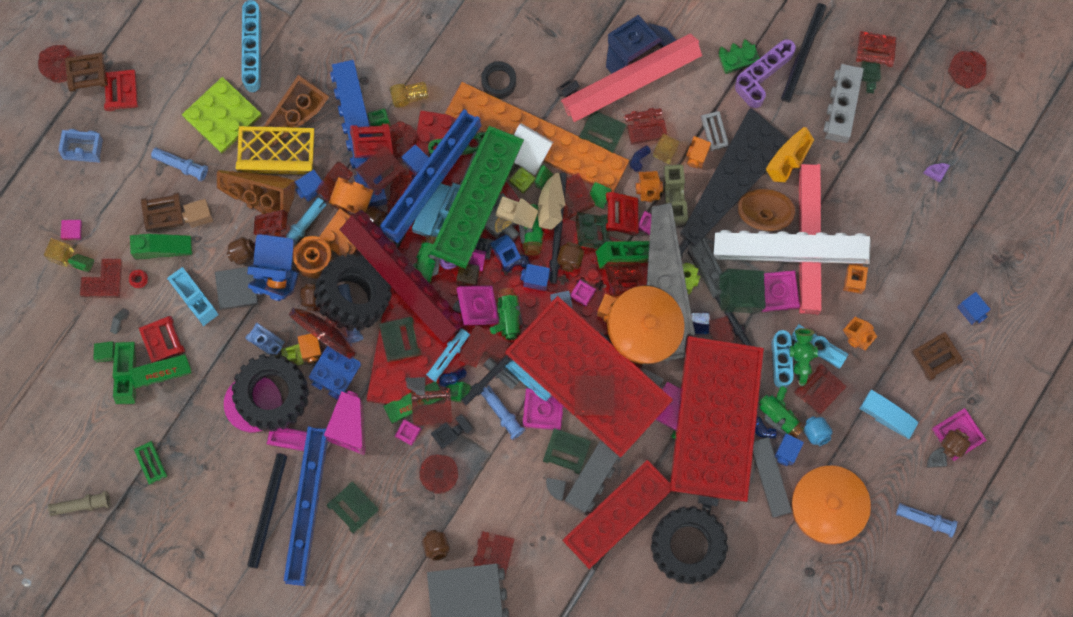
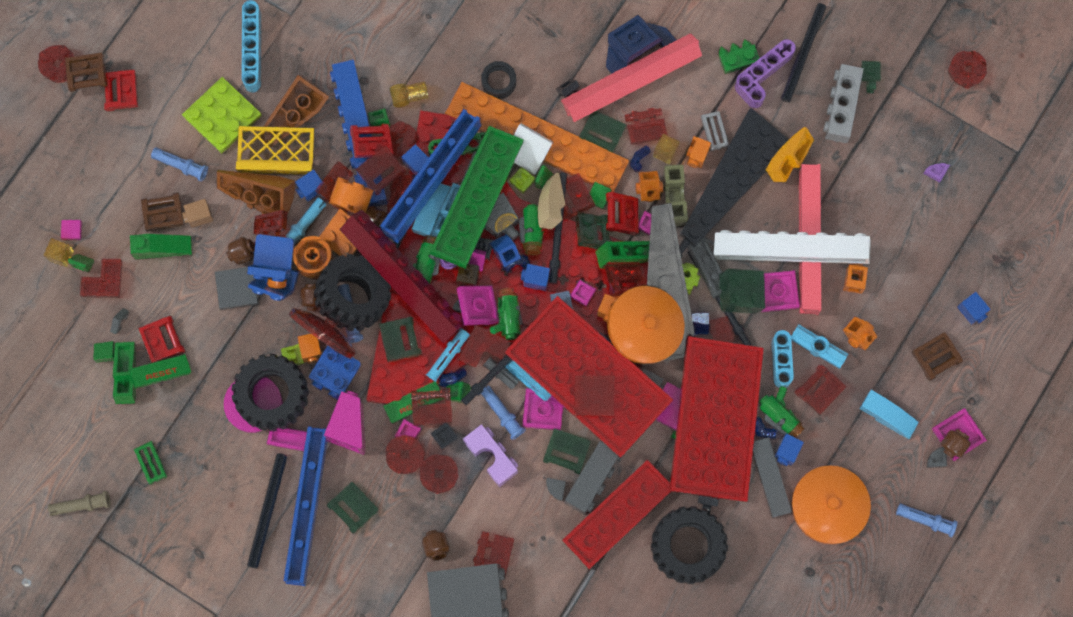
(80, 145): medium blue window -> none
(138, 273): red plate -> none
(193, 296): medium azure slope -> none
(265, 339): medium blue hips -> none
(394, 454): none -> clear red plate
(416, 385): dark grey tile -> none
(463, 426): black tile -> none
(481, 441): none -> lavender arch
(517, 212): tan slope -> none
(570, 256): reddish brown head -> none
(766, 210): dark orange dish -> none
(803, 353): green piece -> none
(818, 431): dark azure head -> none
(877, 44): clear red plate -> none

